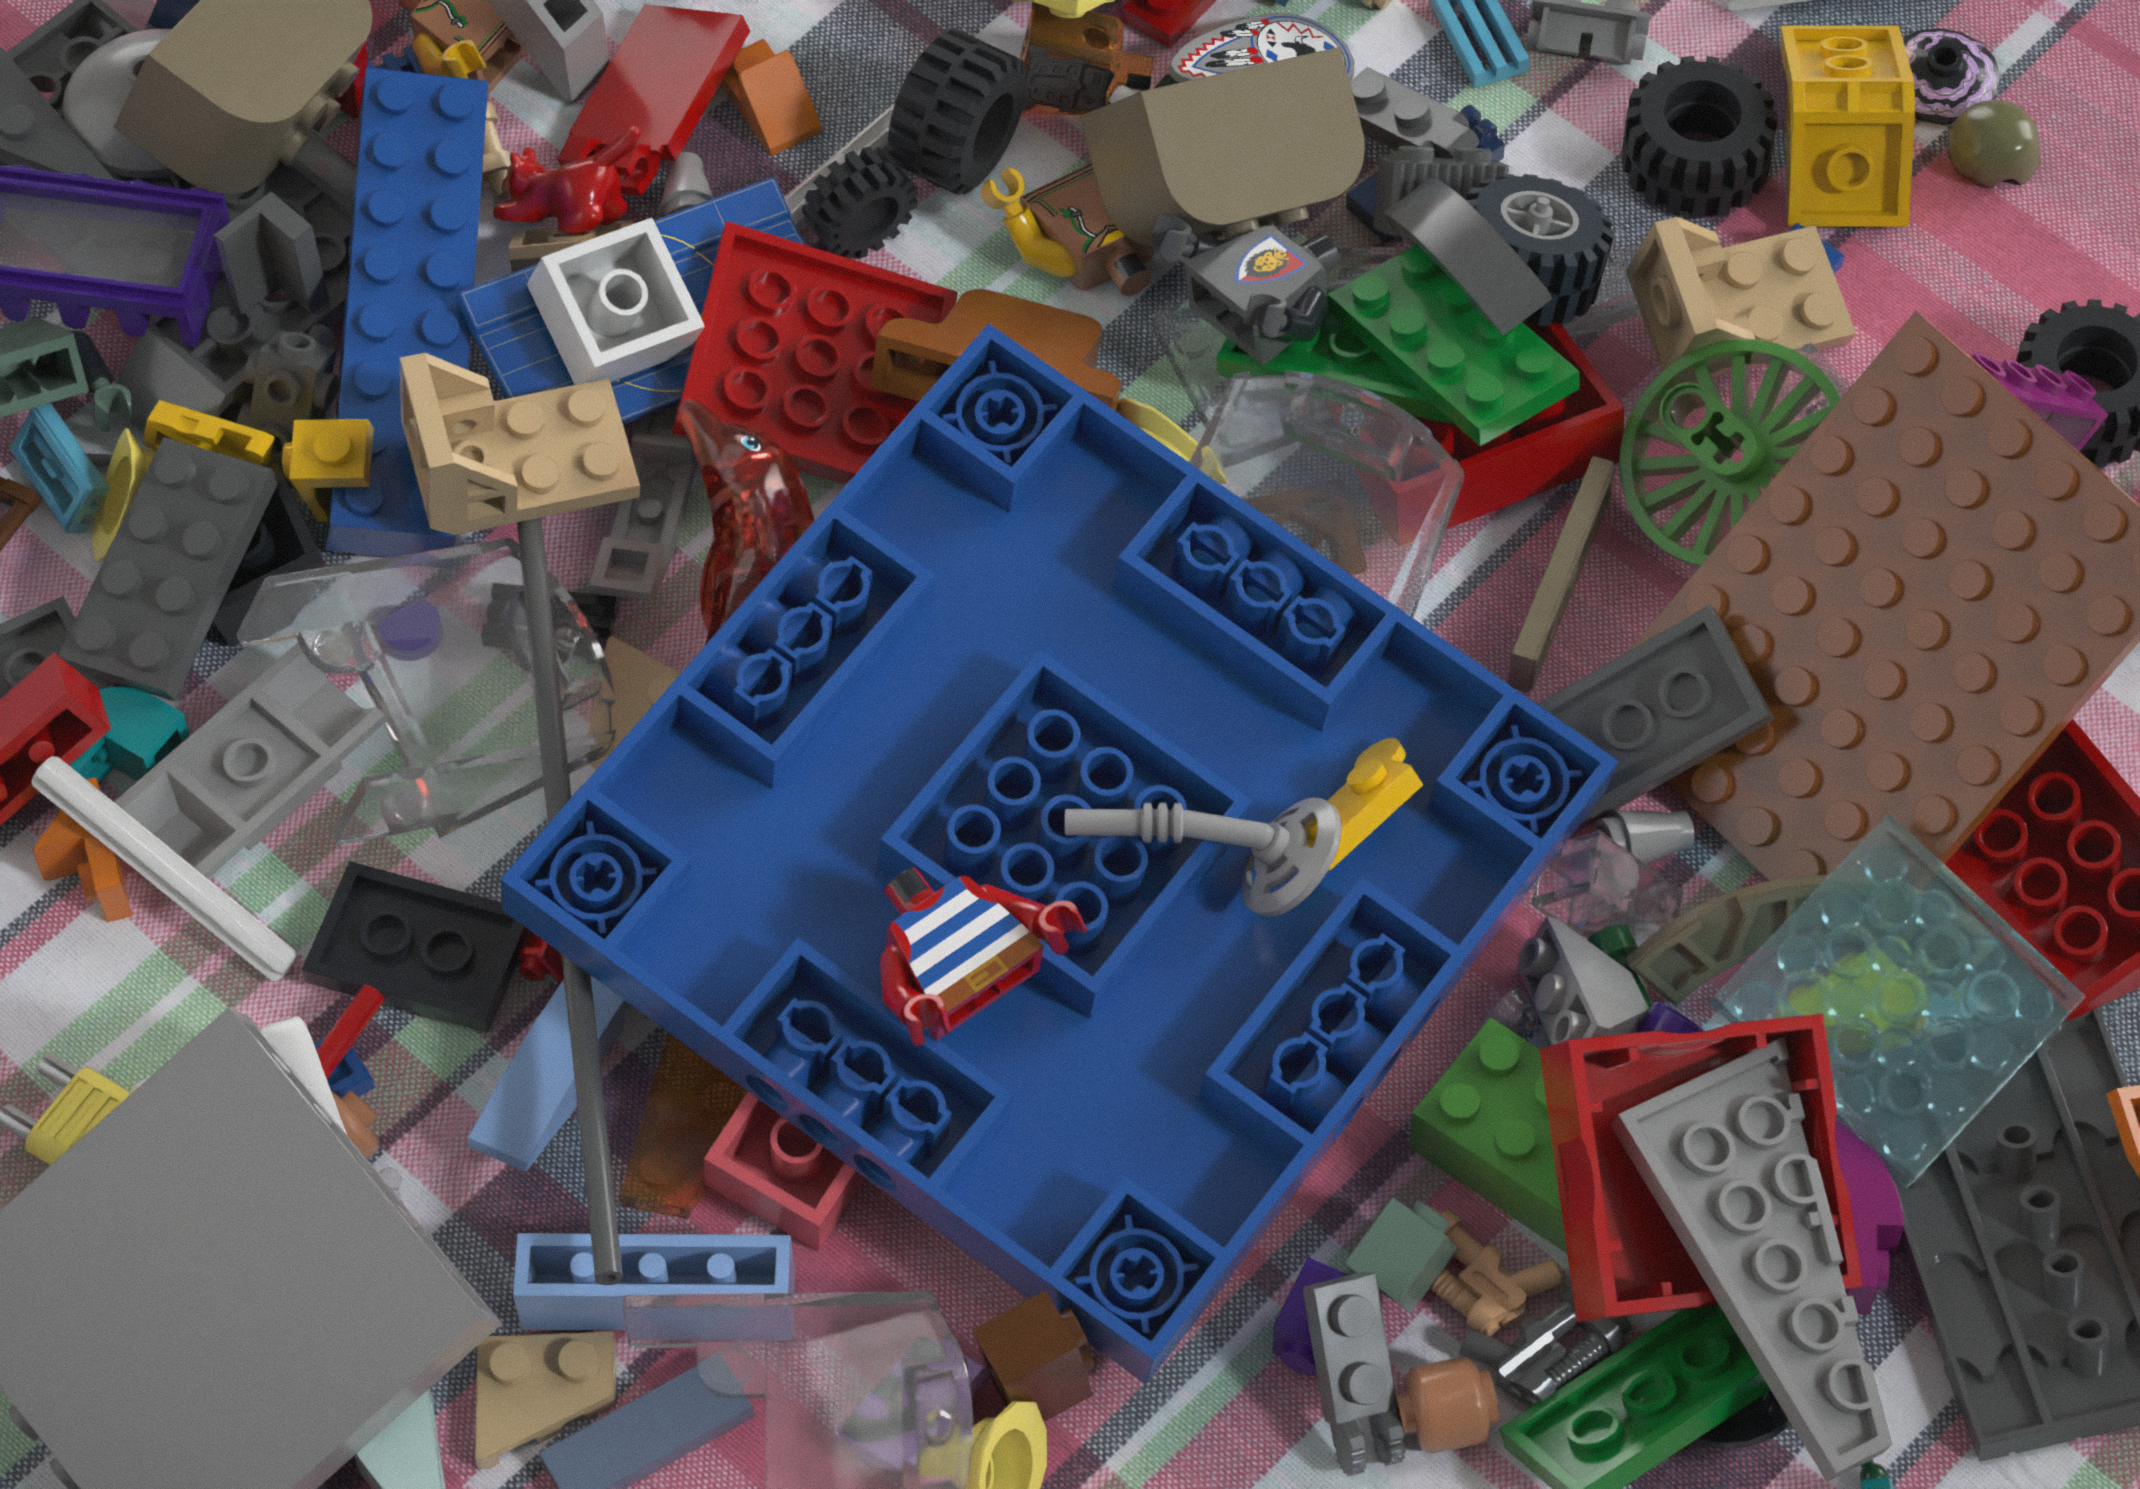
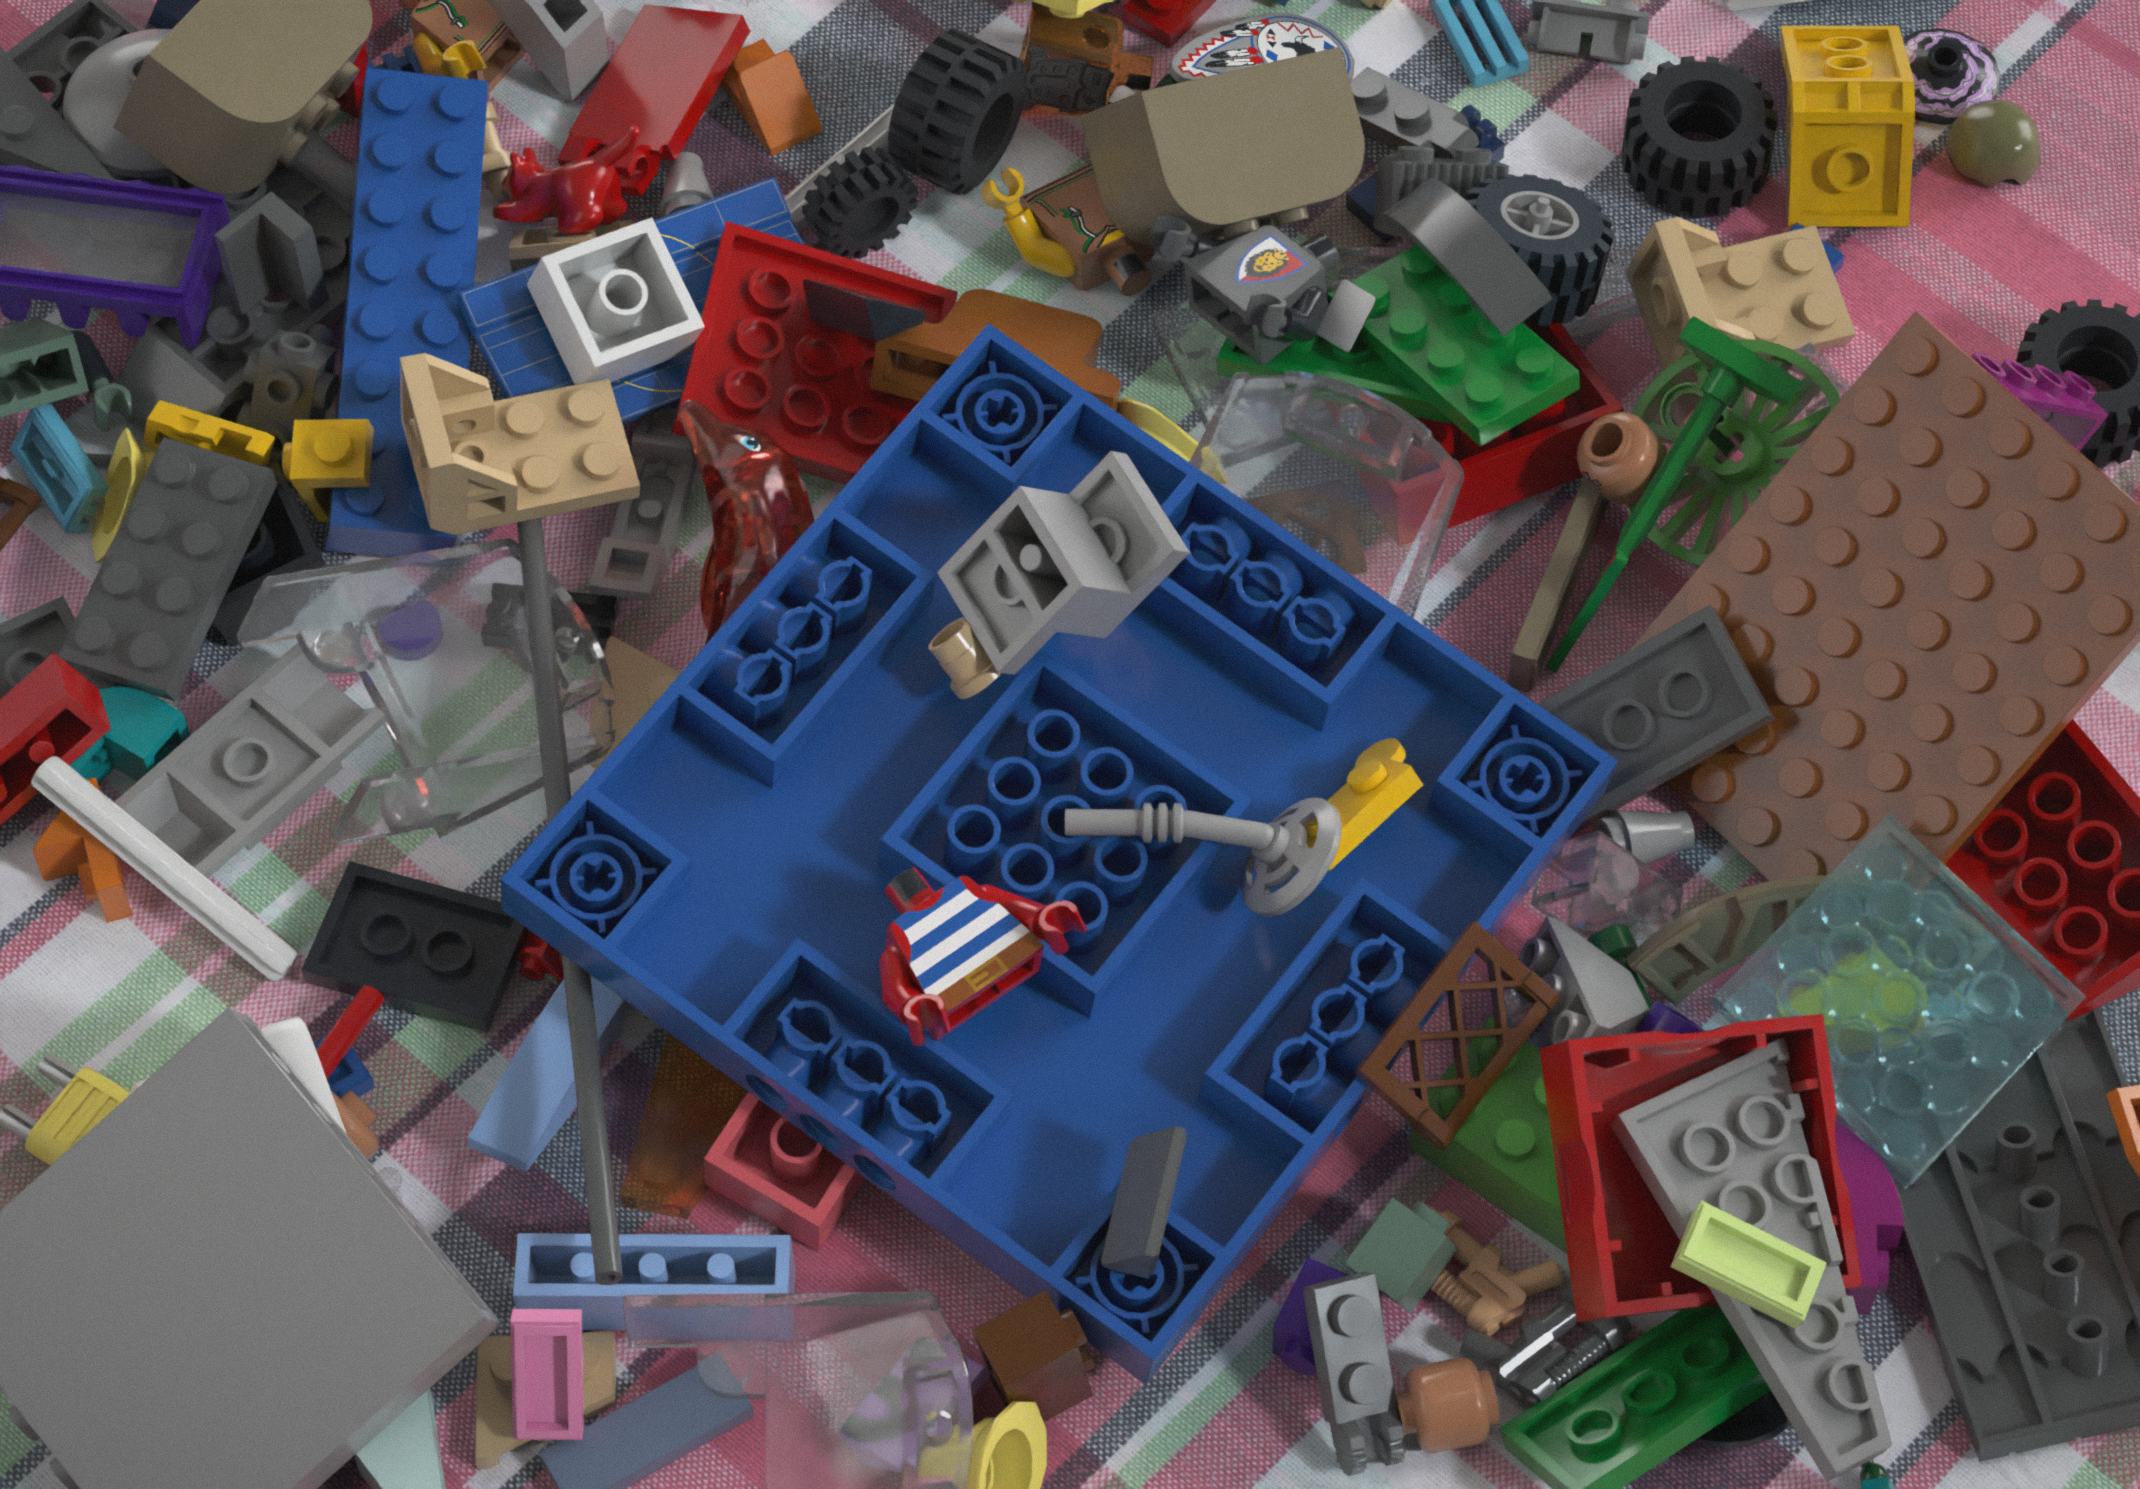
(547, 1374): none -> bright pink tile
(858, 311): none -> black slope
(963, 659): none -> tan piece
(1062, 562): none -> light grey bracket
(1143, 1202): none -> dark grey slope
(1346, 315): none -> white sticker
(1407, 1030): none -> reddish brown window
(1620, 456): none -> nougat head
(1732, 371): none -> green piece
(1748, 1264): none -> yellowish green tile

